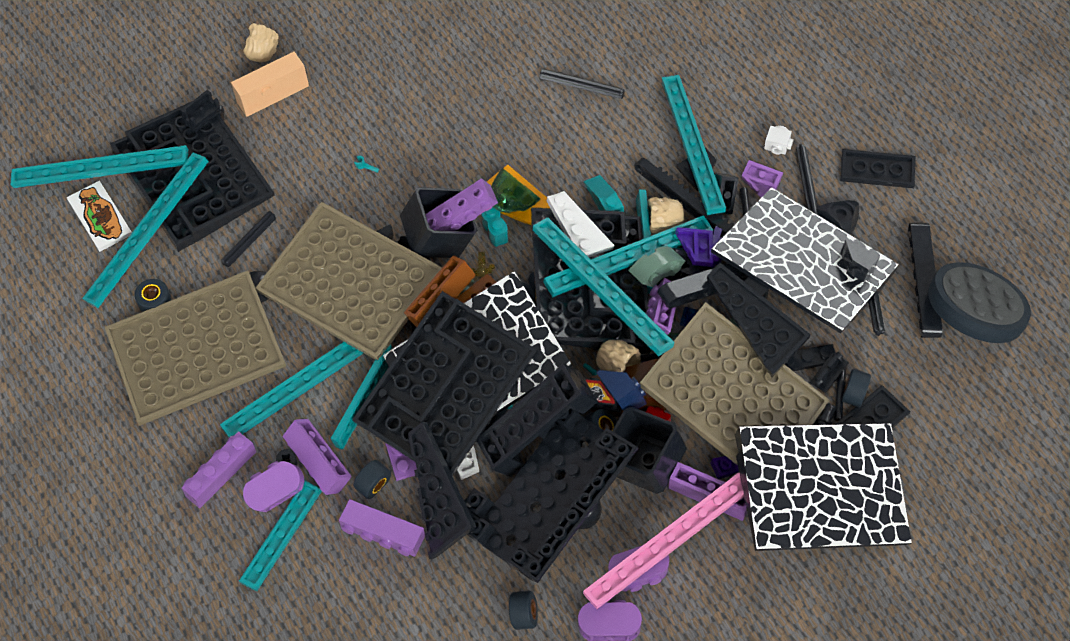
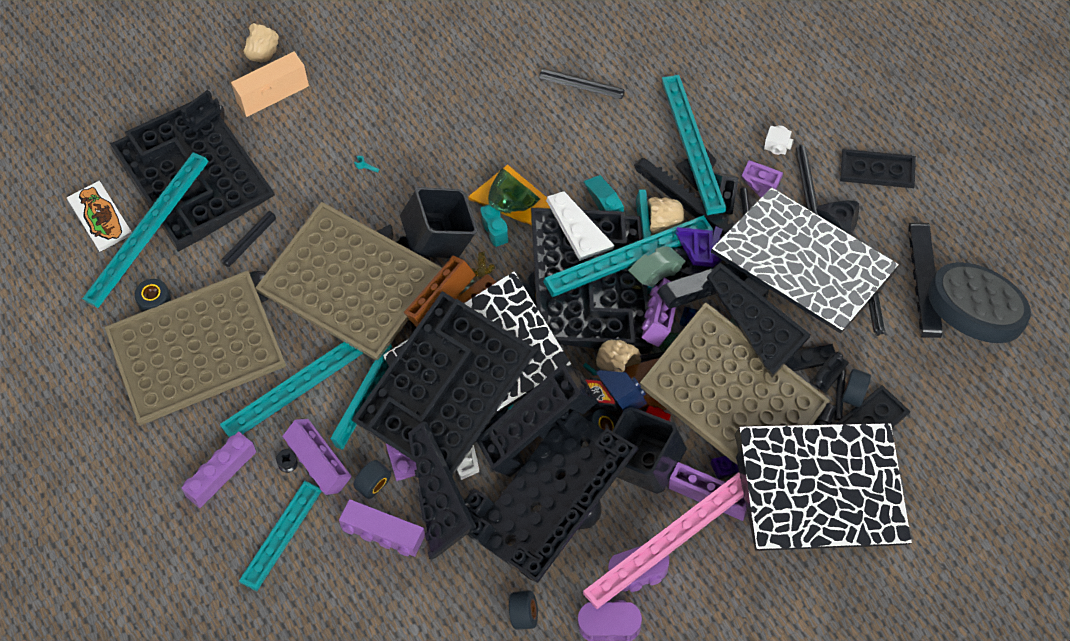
(99, 166): teal plate -> none
(273, 486): medium lavender brick -> none
(462, 207): medium lavender brick -> none
(604, 287): teal plate -> none
(858, 260): slope -> none

